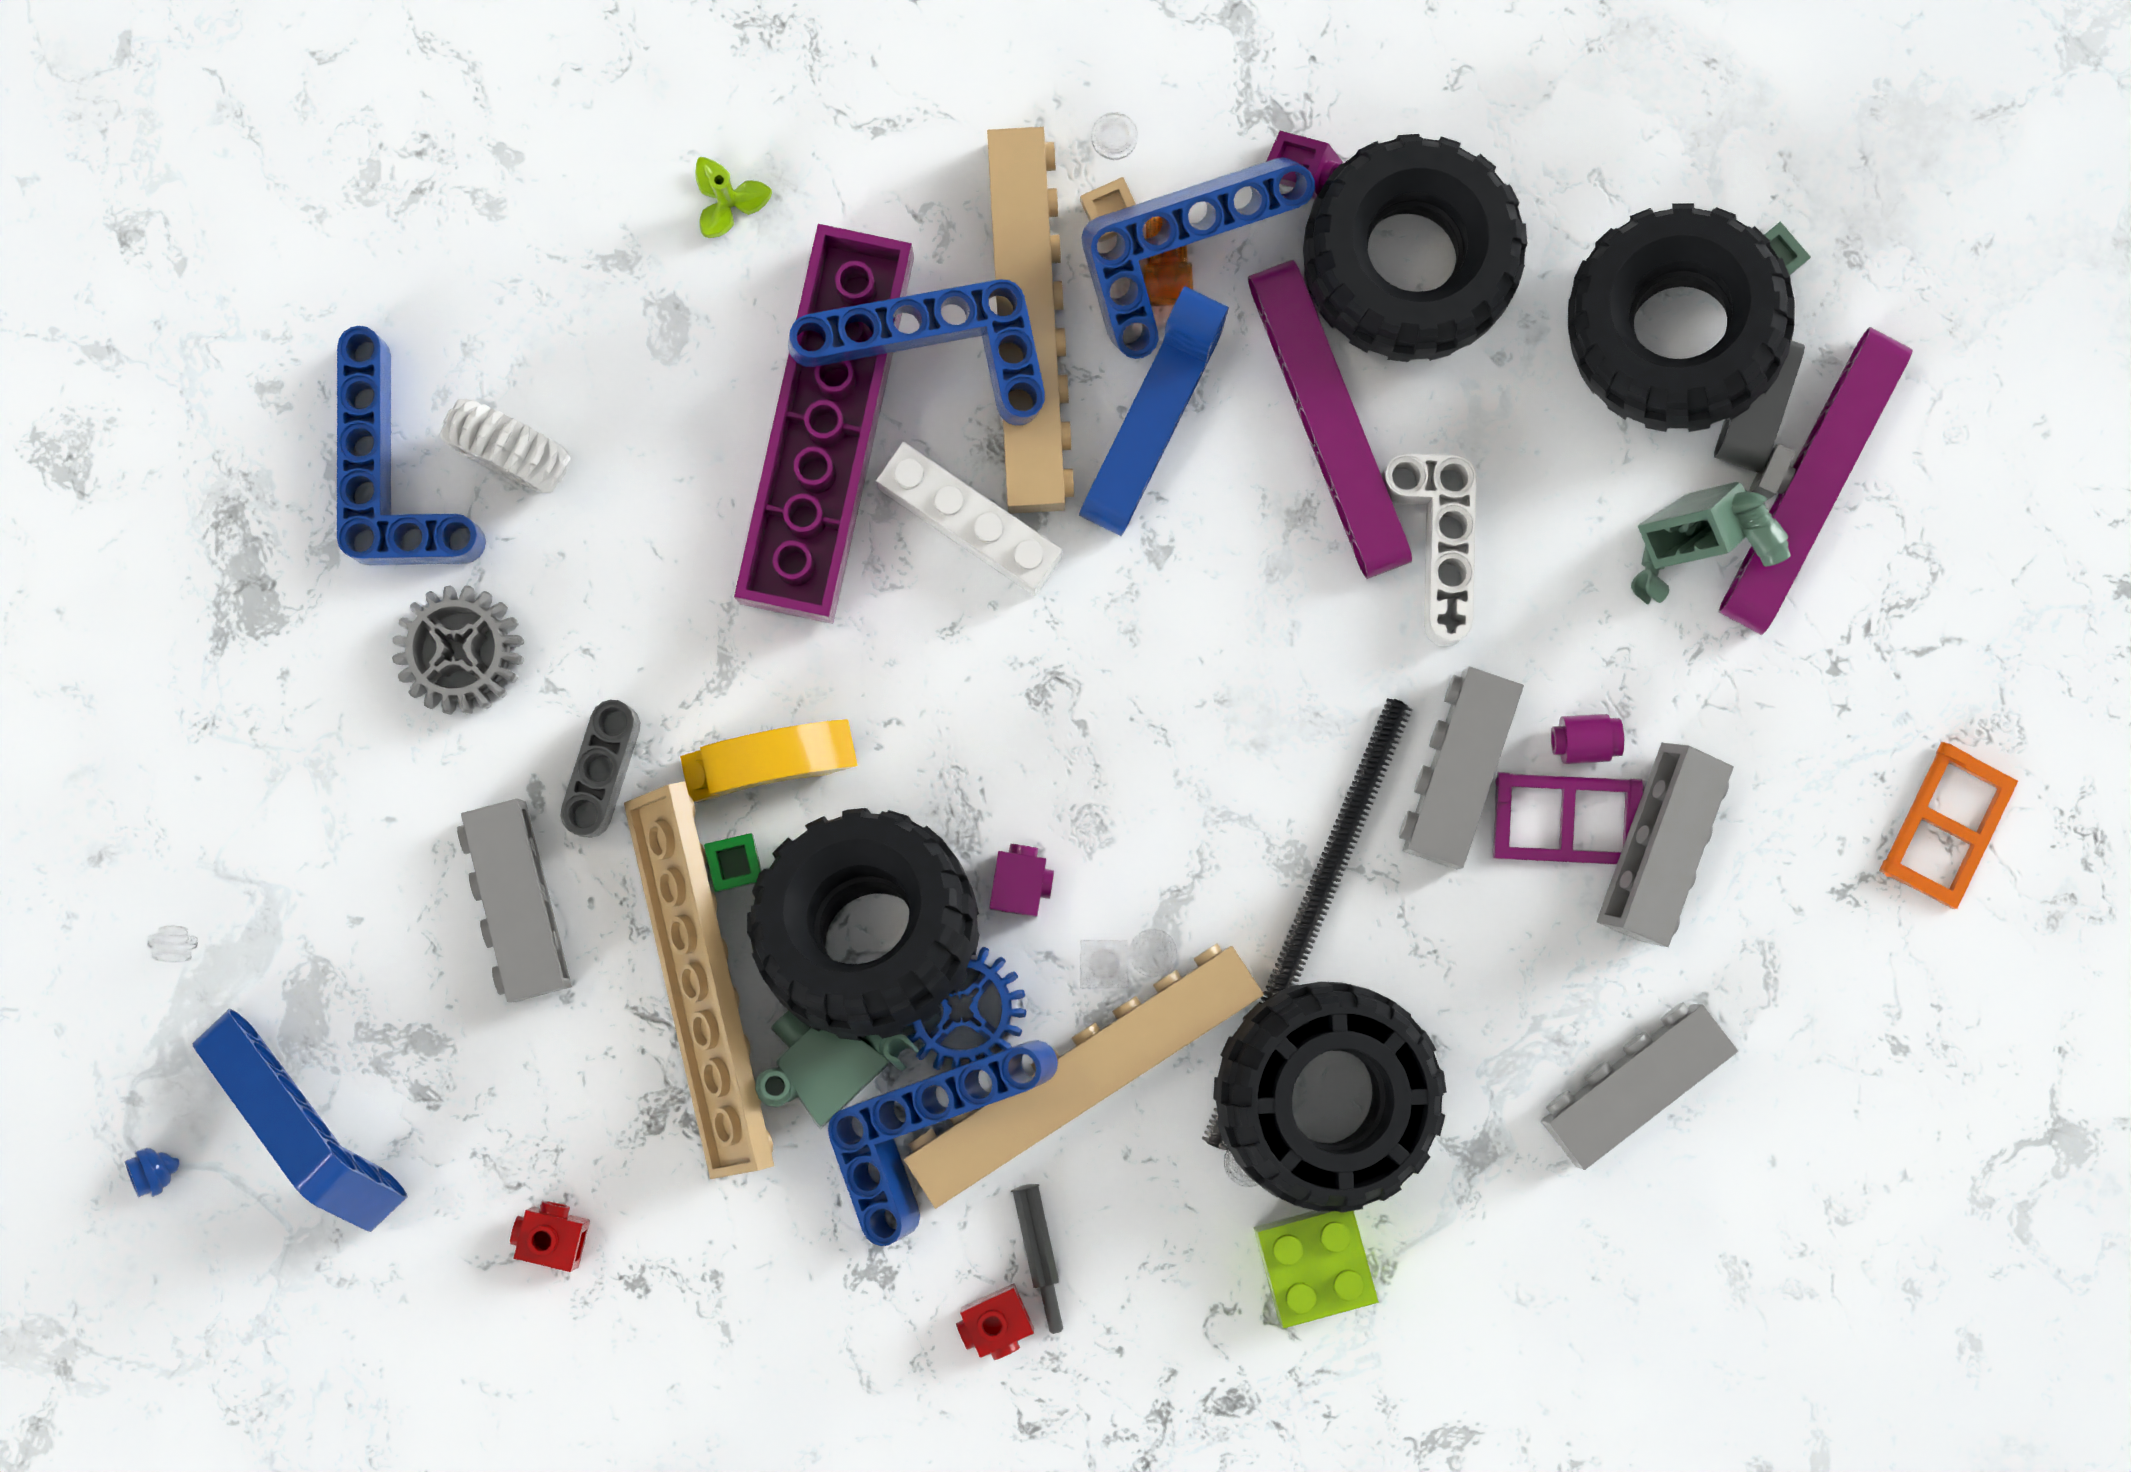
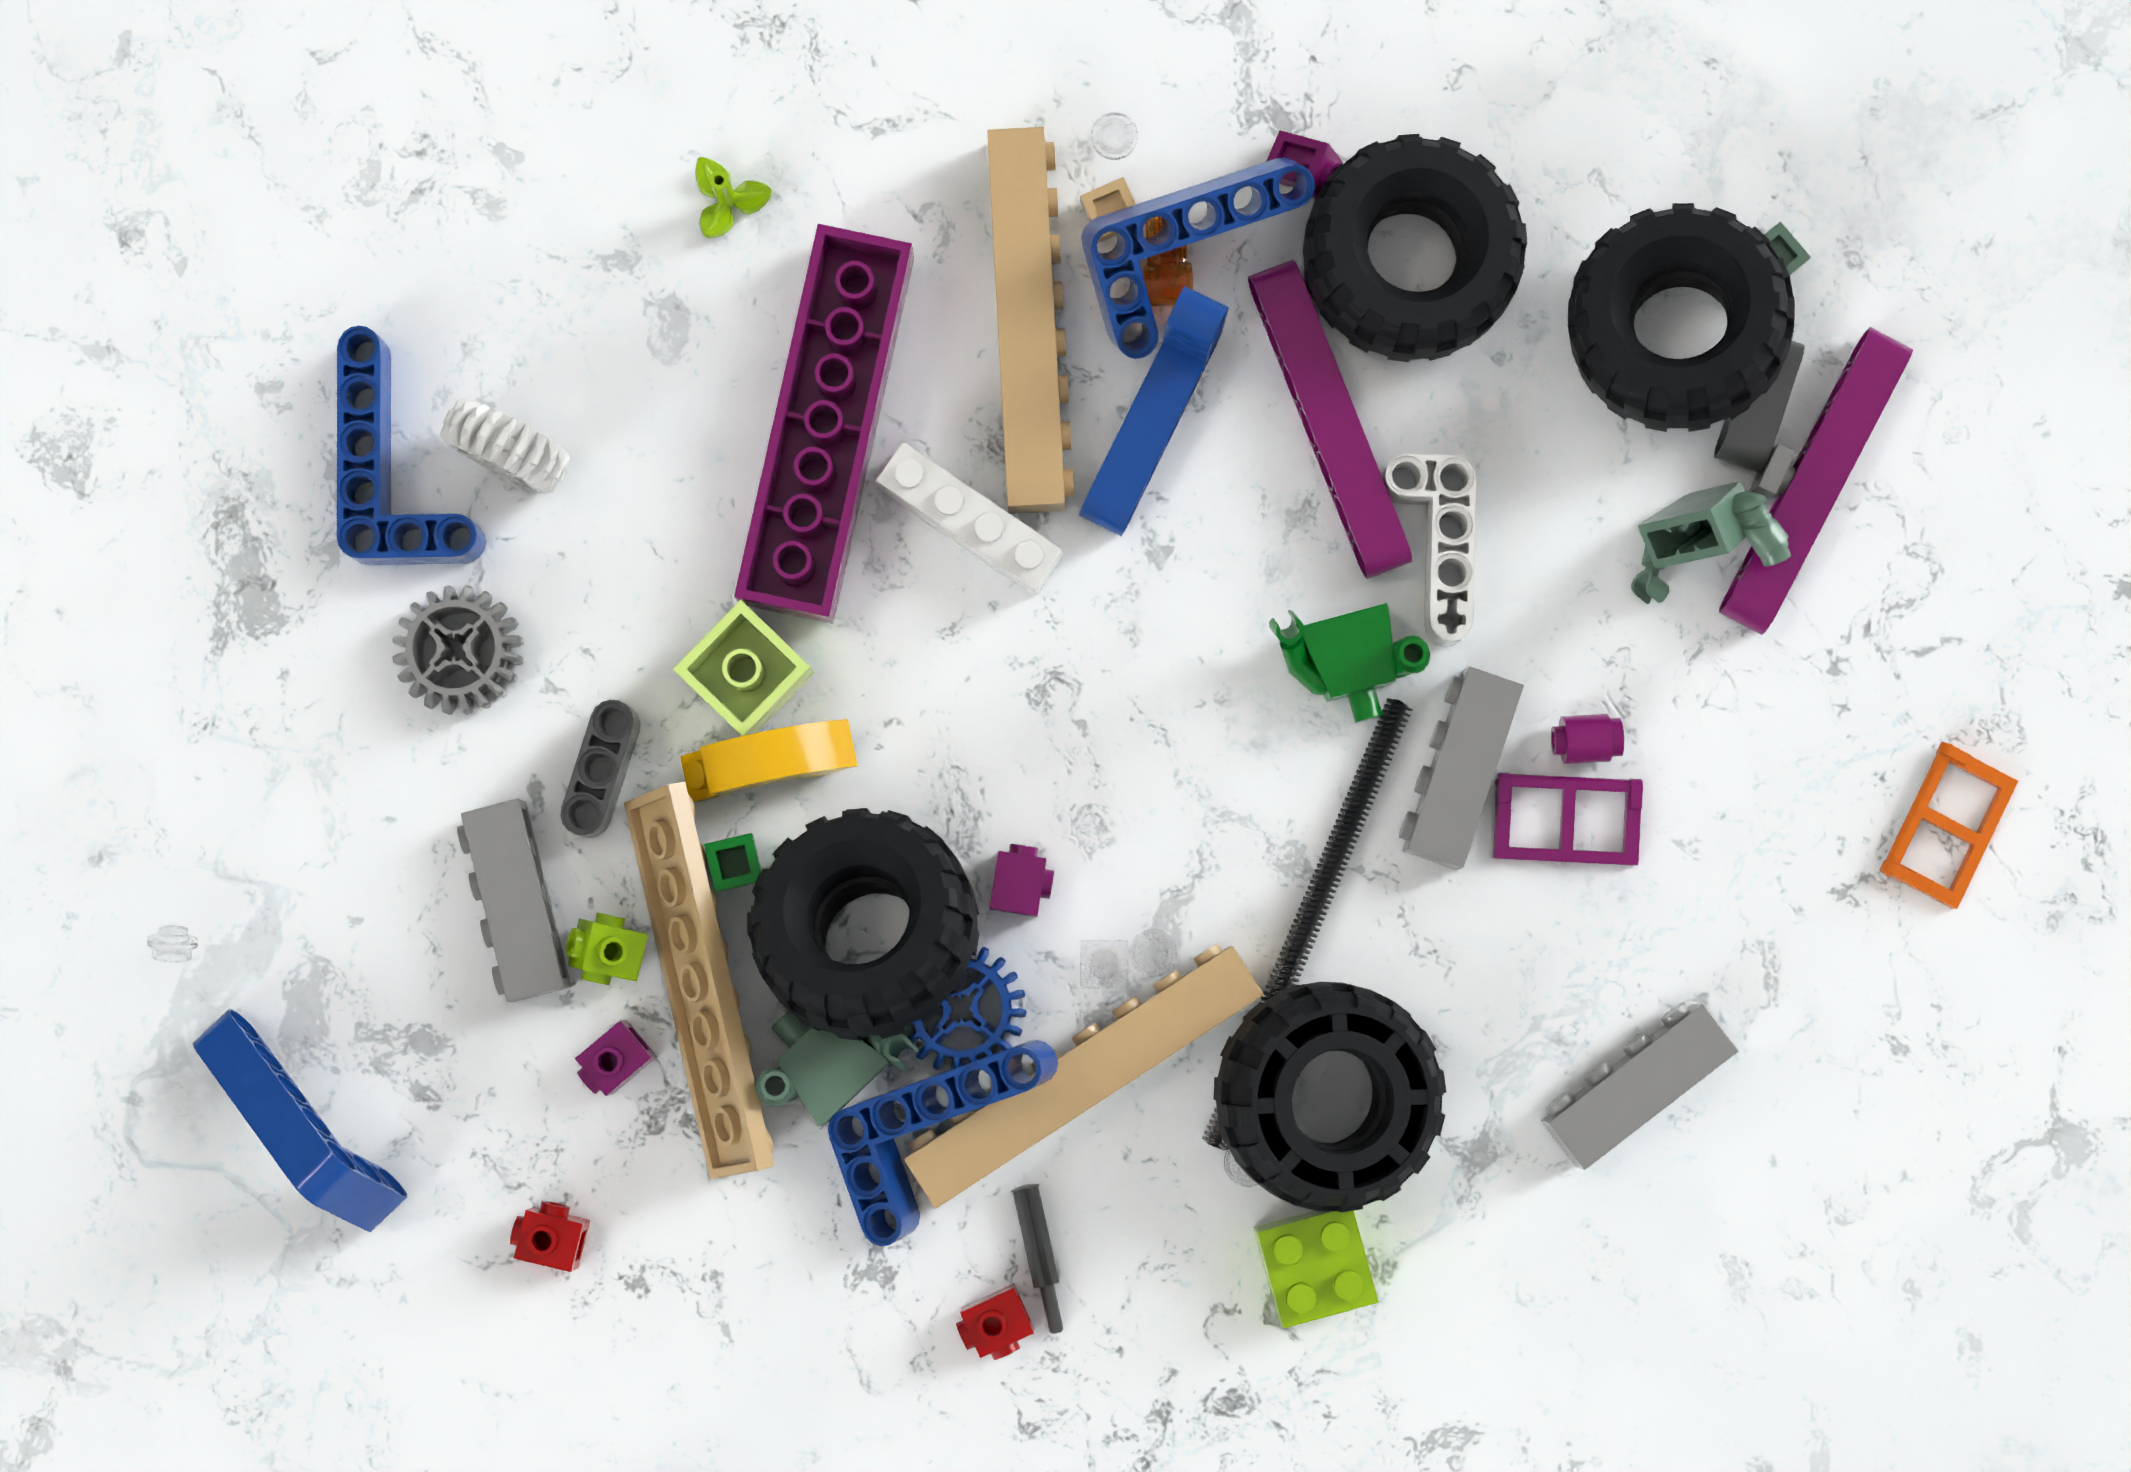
(150, 1171): blue plate -> none
(605, 949): none -> lime brick
(614, 1059): none -> magenta brick
(744, 670): none -> yellowish green brick
(935, 330): blue beam -> none
(1350, 657): none -> green torso
(1665, 844): light grey brick -> none

